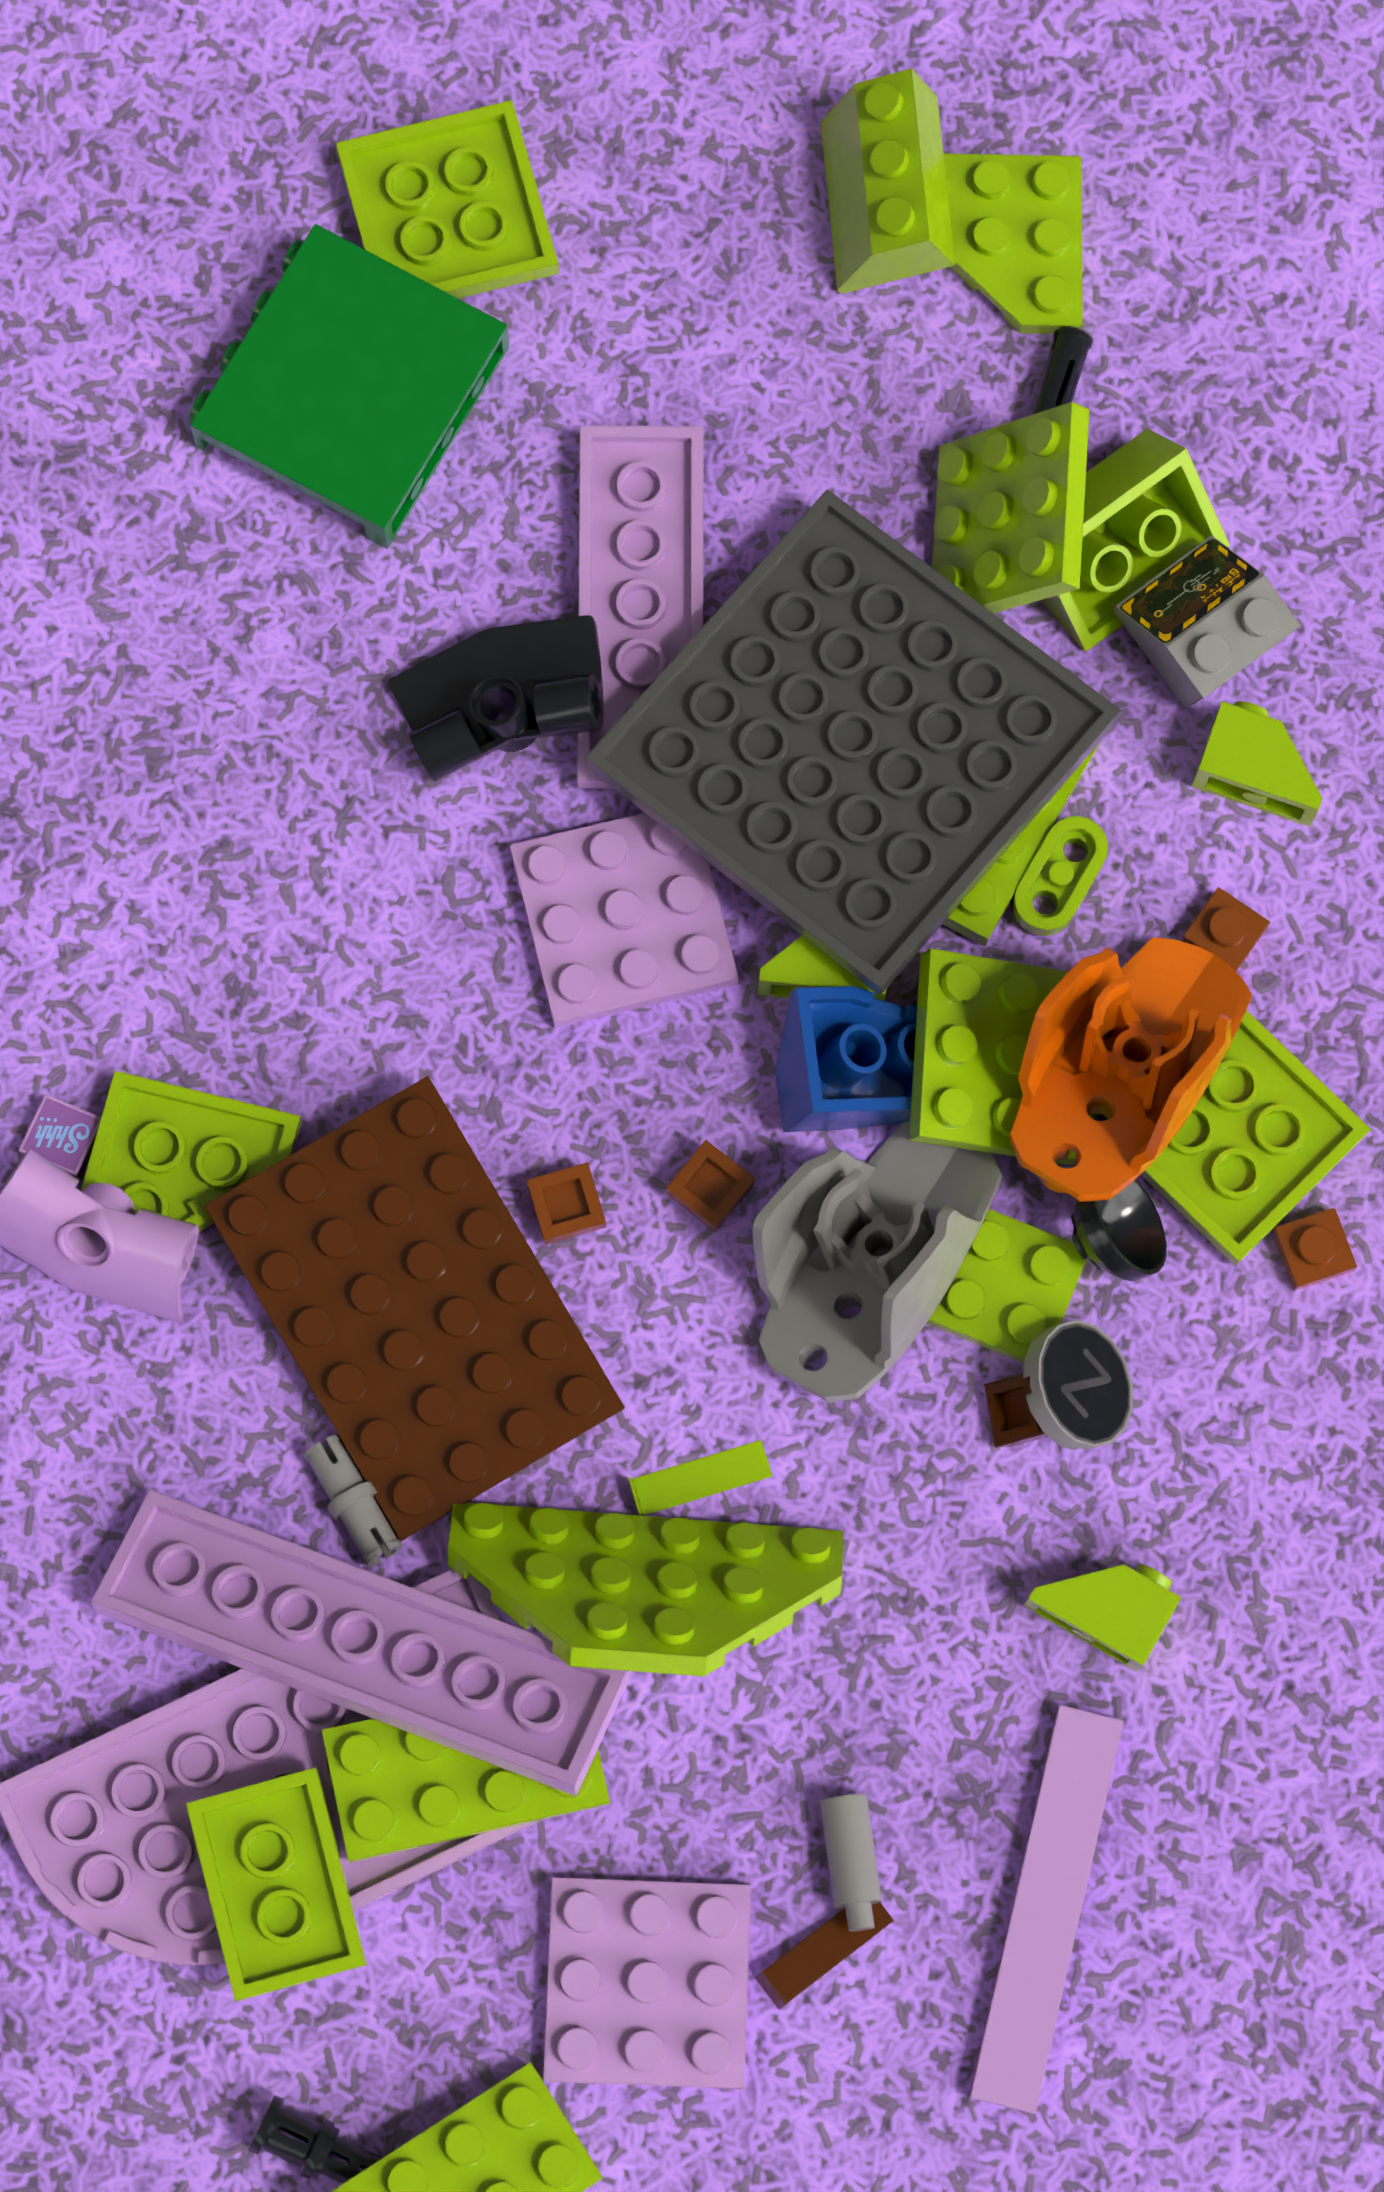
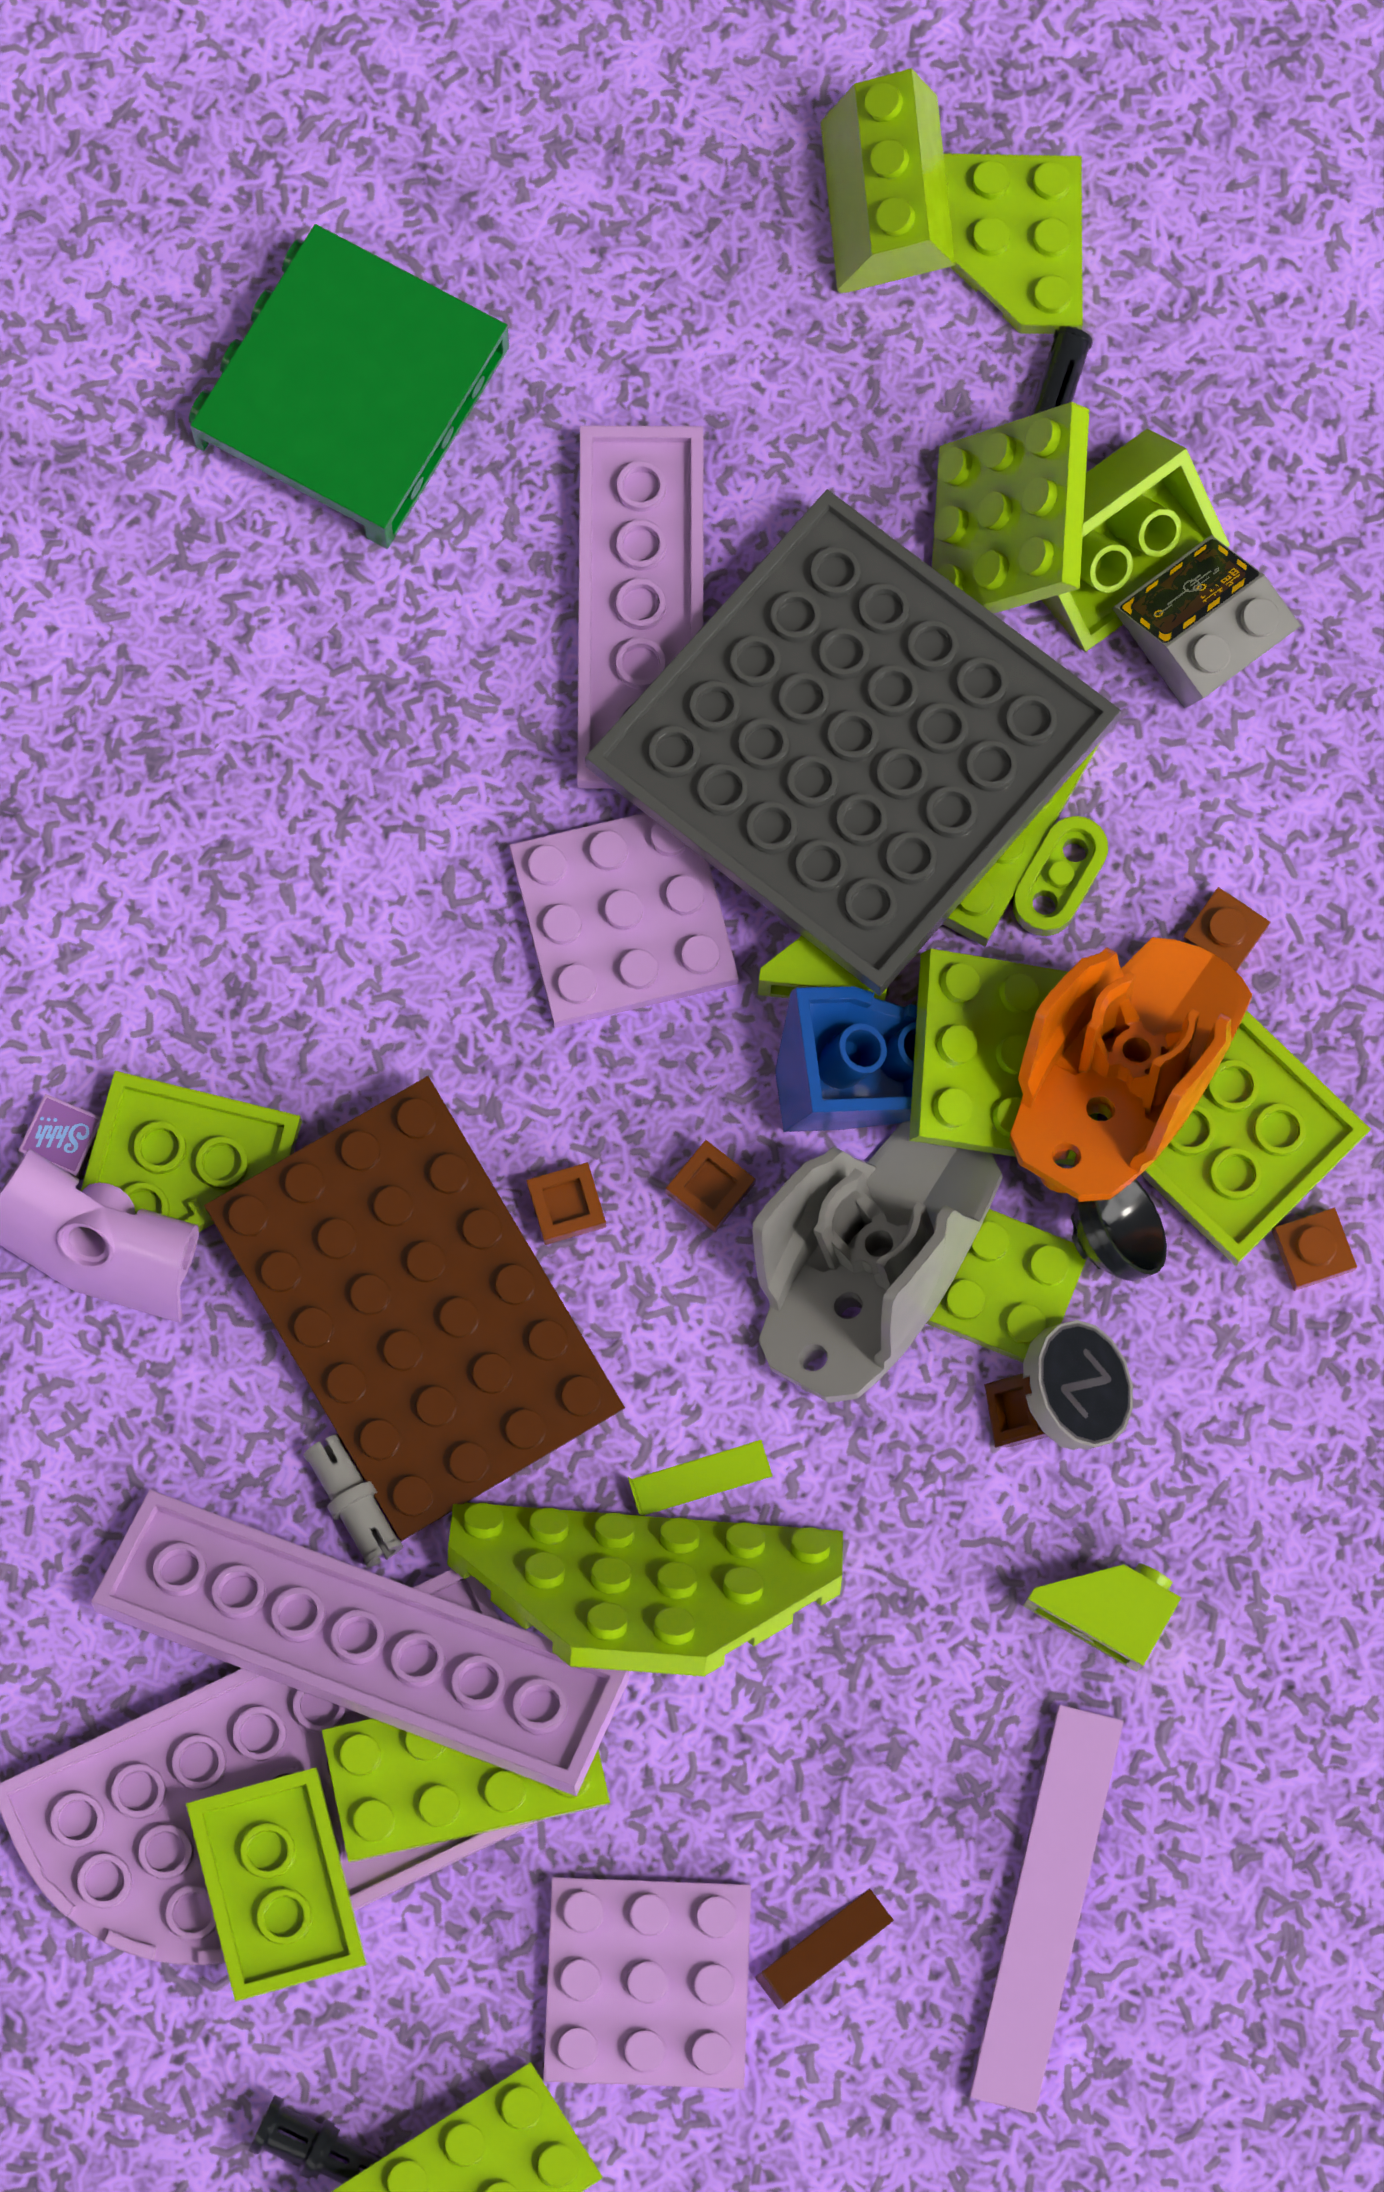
(451, 201): lime plate -> none
(537, 667): black panel -> none
(851, 1858): light grey cylinder -> none
(1256, 764): lime slope -> none

